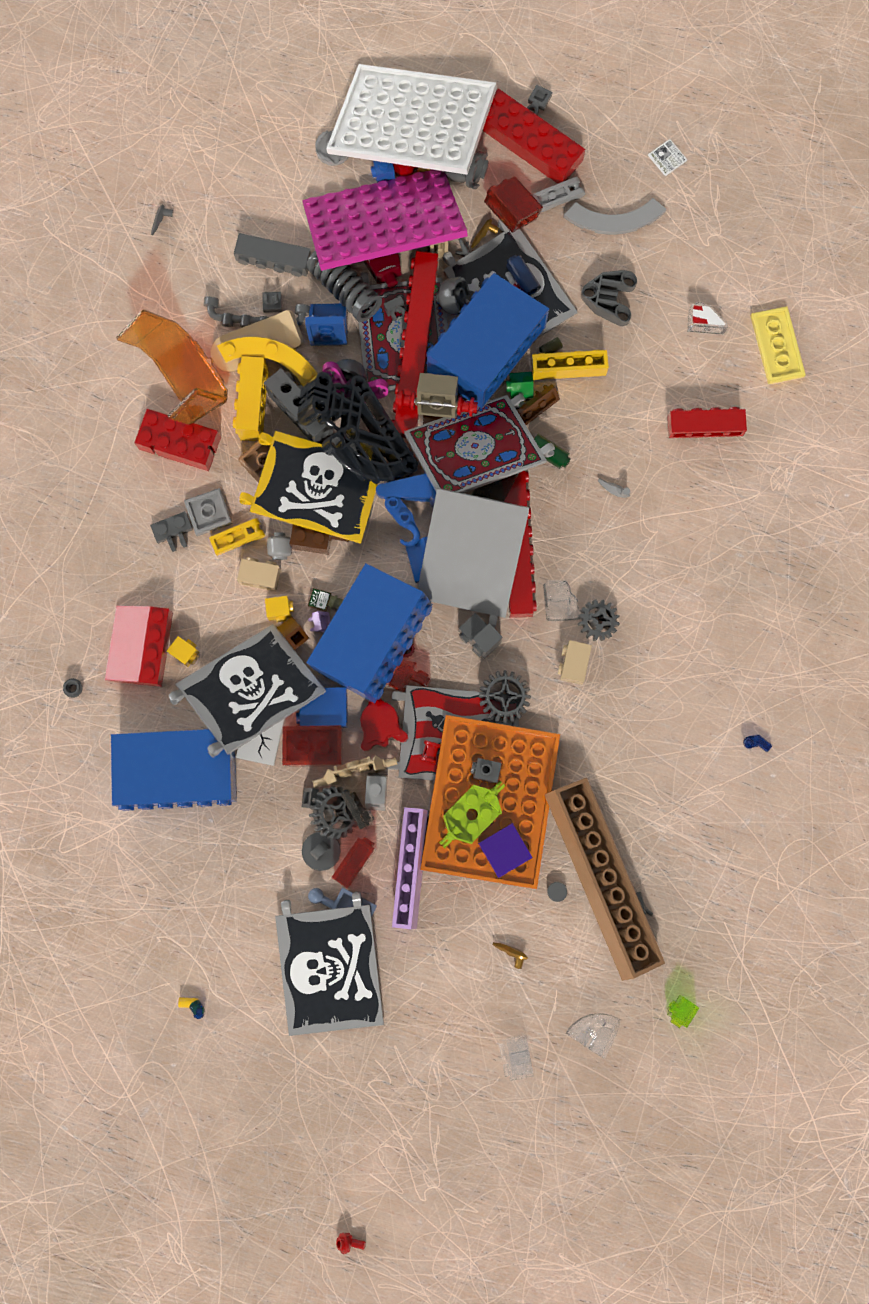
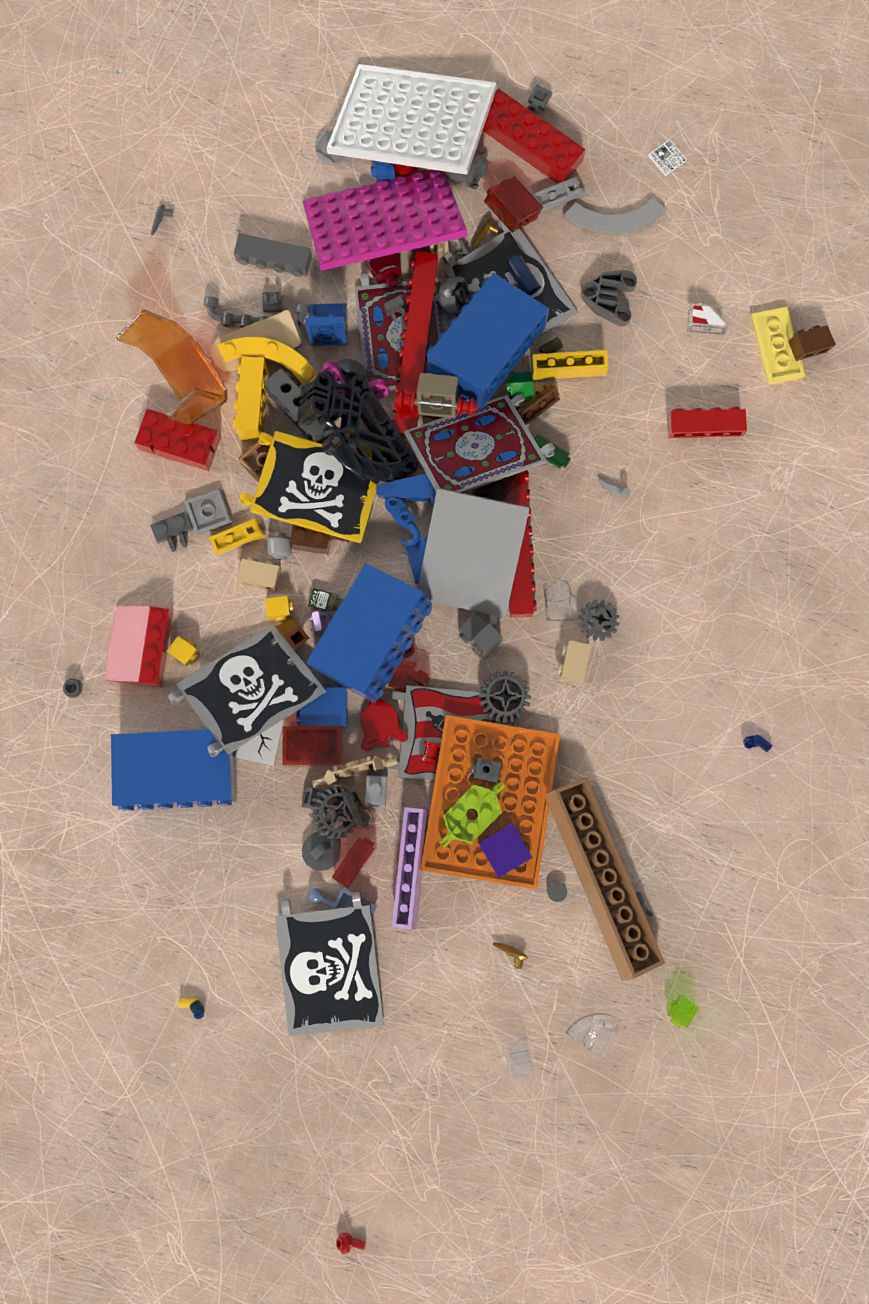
(341, 292): dark grey piece -> none
(811, 342): none -> reddish brown brick

